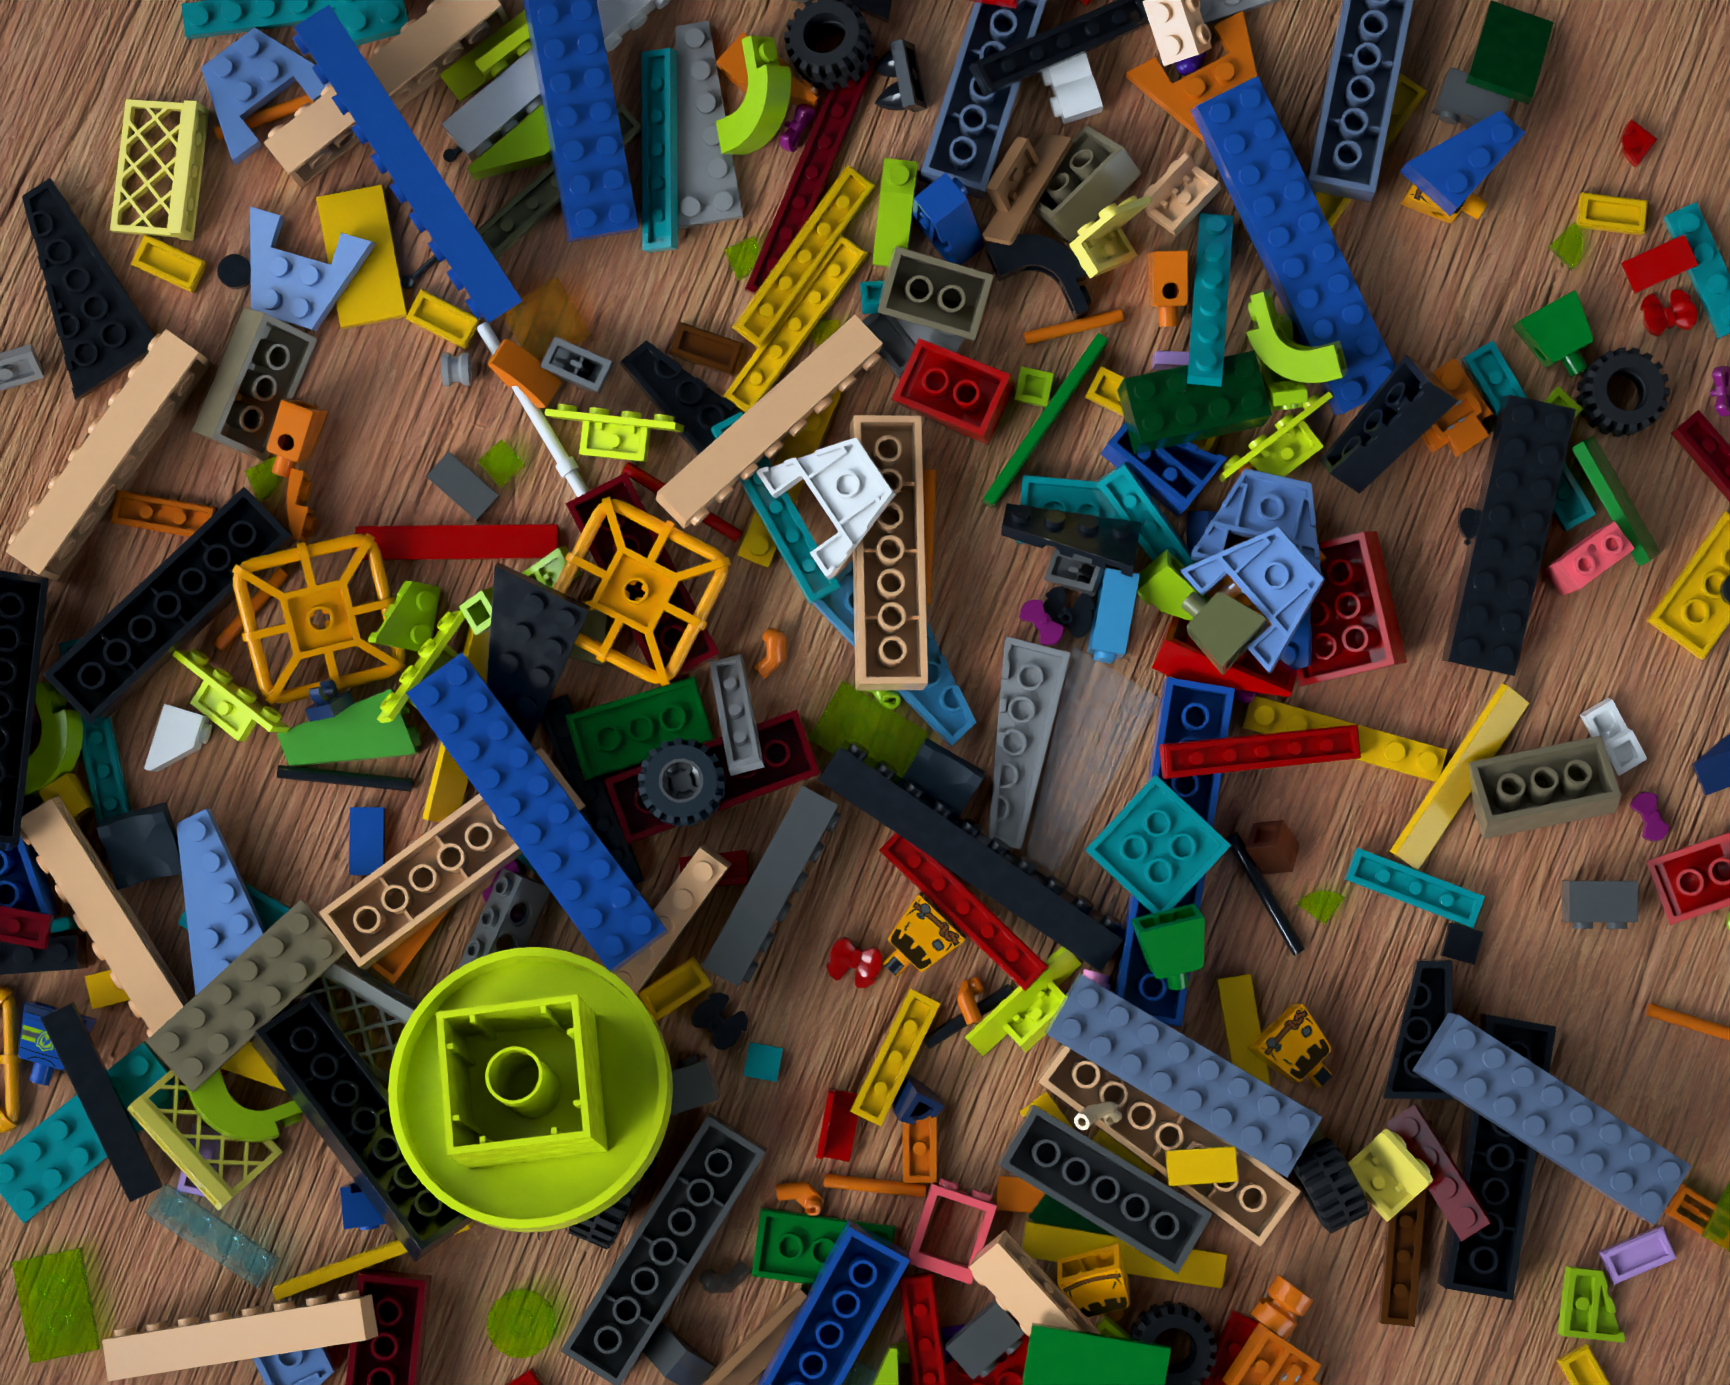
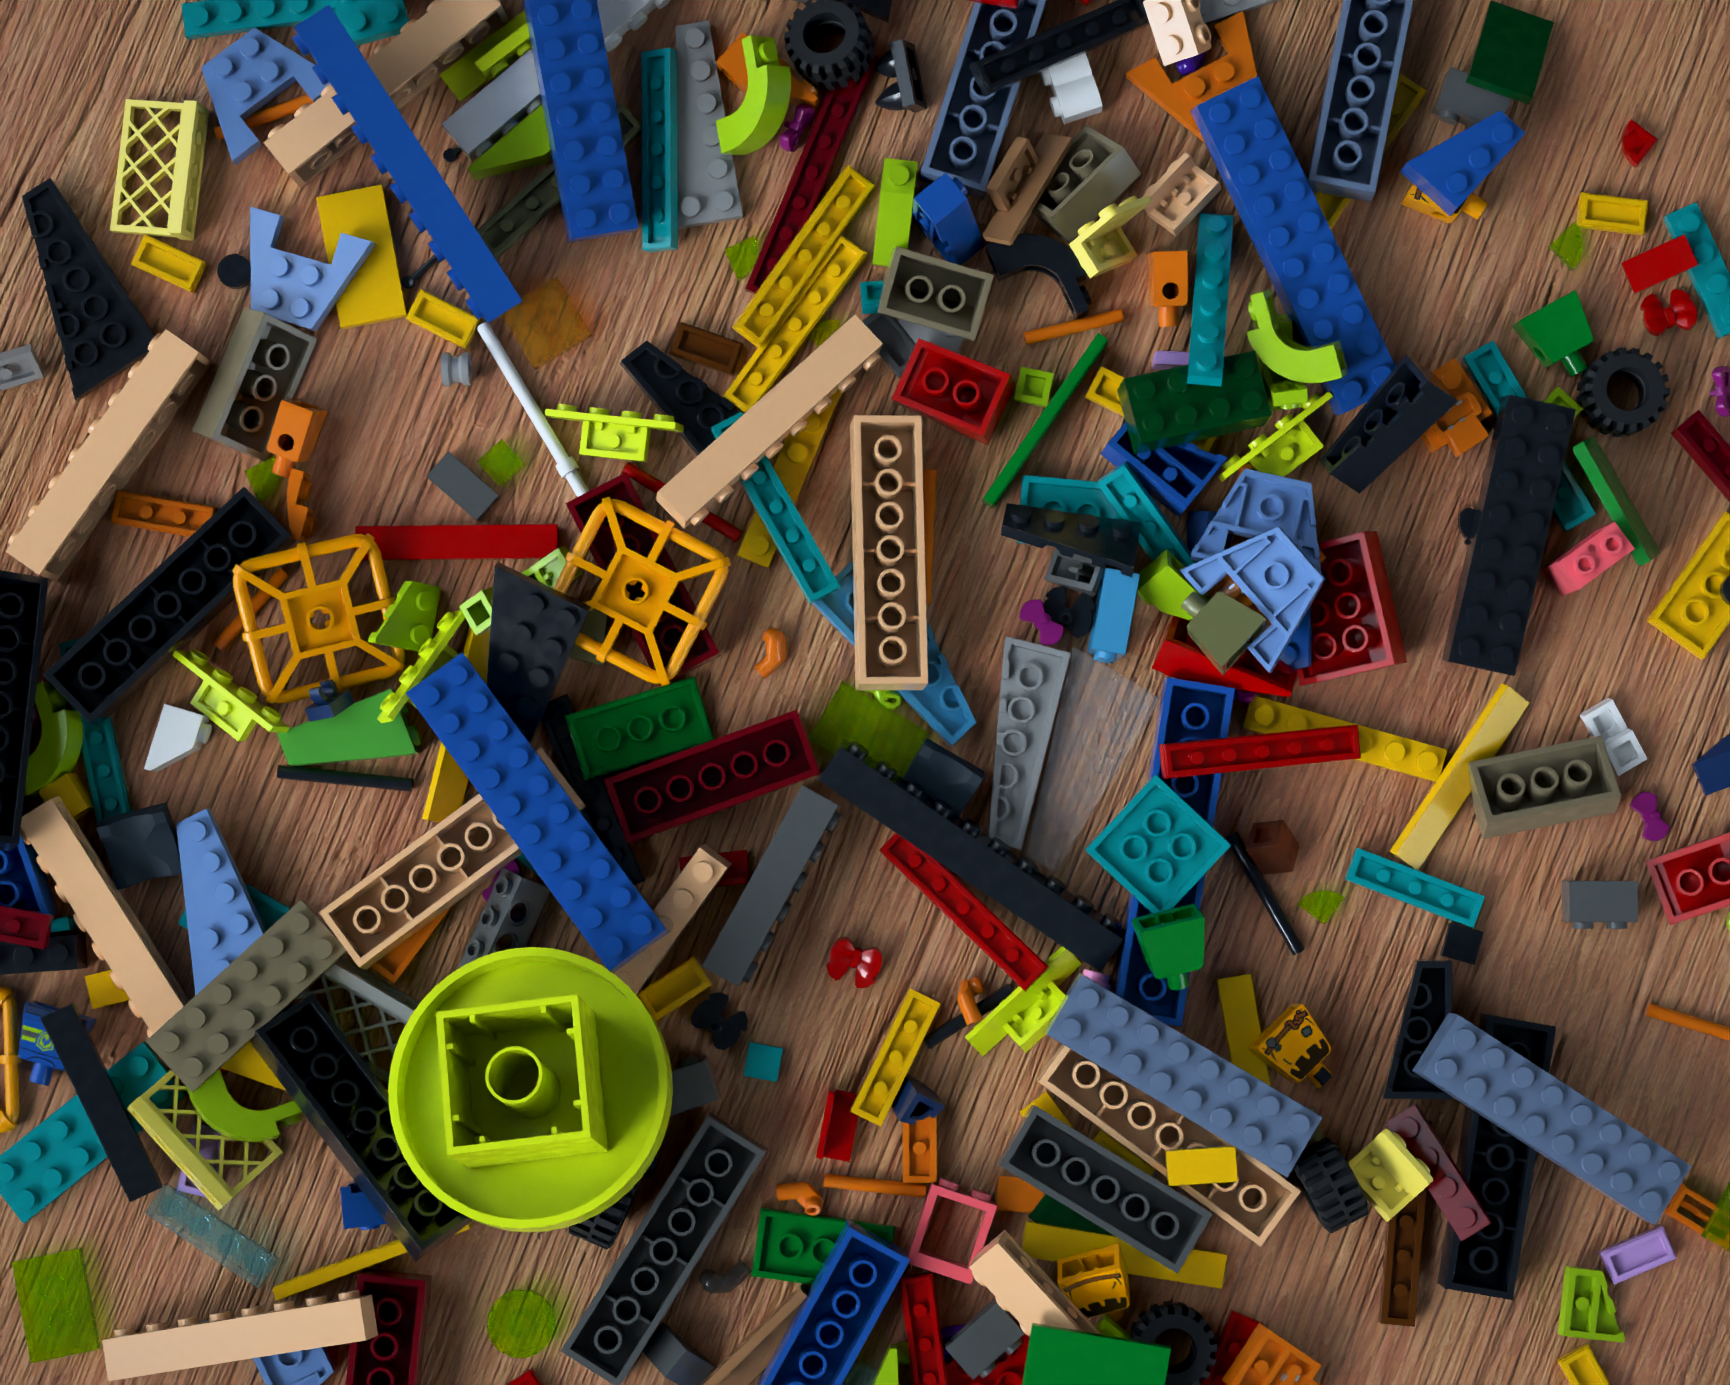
(366, 840): blue tile -> none
(523, 370): orange slope -> none
(577, 365): dark grey slope -> none
(682, 782): black wheel -> none
(736, 714): light grey tile -> none
(847, 489): white wing -> none
(920, 938): torso -> none
(1094, 1112): tan arm -> none
(1282, 1307): orange wheel -> none

